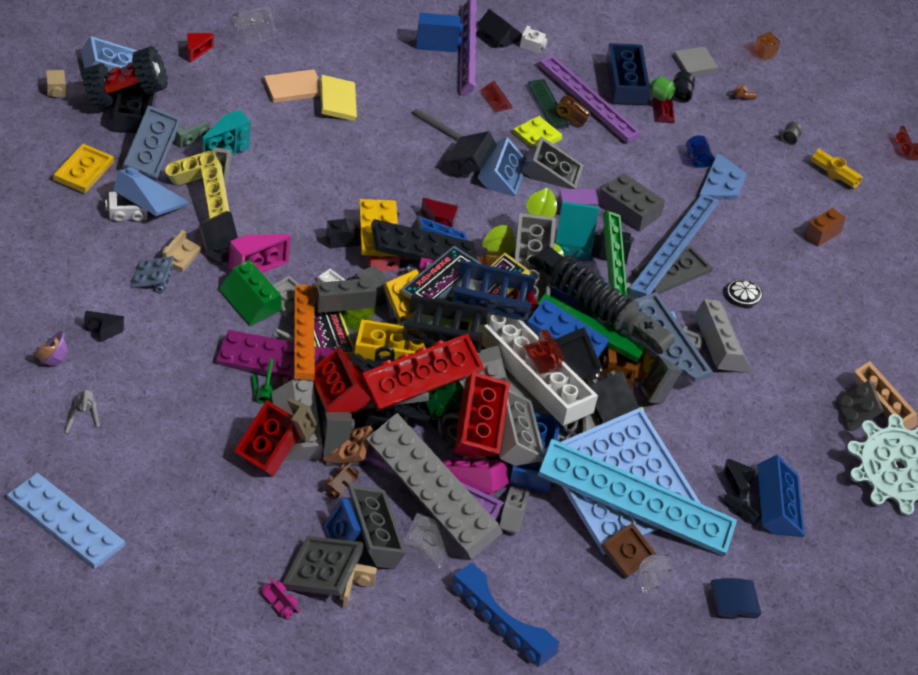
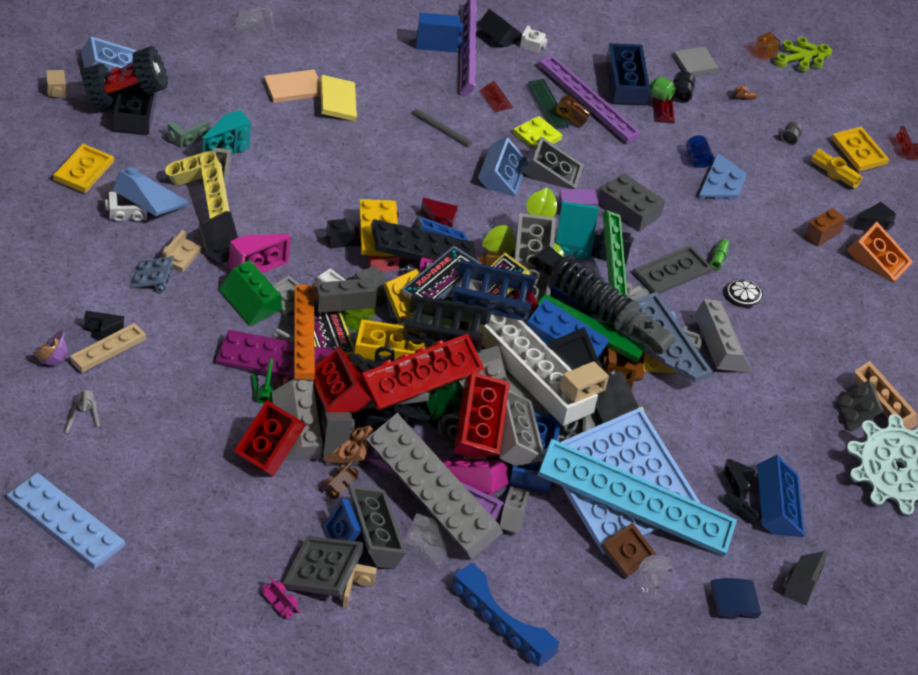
(107, 347): none -> tan plate
(152, 142): sand blue tile -> none
(198, 44): red slope -> none
(302, 419): dark tan panel -> none
(470, 153): black brick -> none
(544, 353): clear red panel -> none
(584, 382): none -> tan brick
(659, 380): dark grey slope -> none
(673, 246): medium blue plate -> none
(719, 254): none -> bright green pin
(804, 577): none -> dark grey slope
(822, 51): none -> lime plant
(860, 149): none -> yellow plate
(877, 213): none -> black slope
(880, 253): none -> orange slope

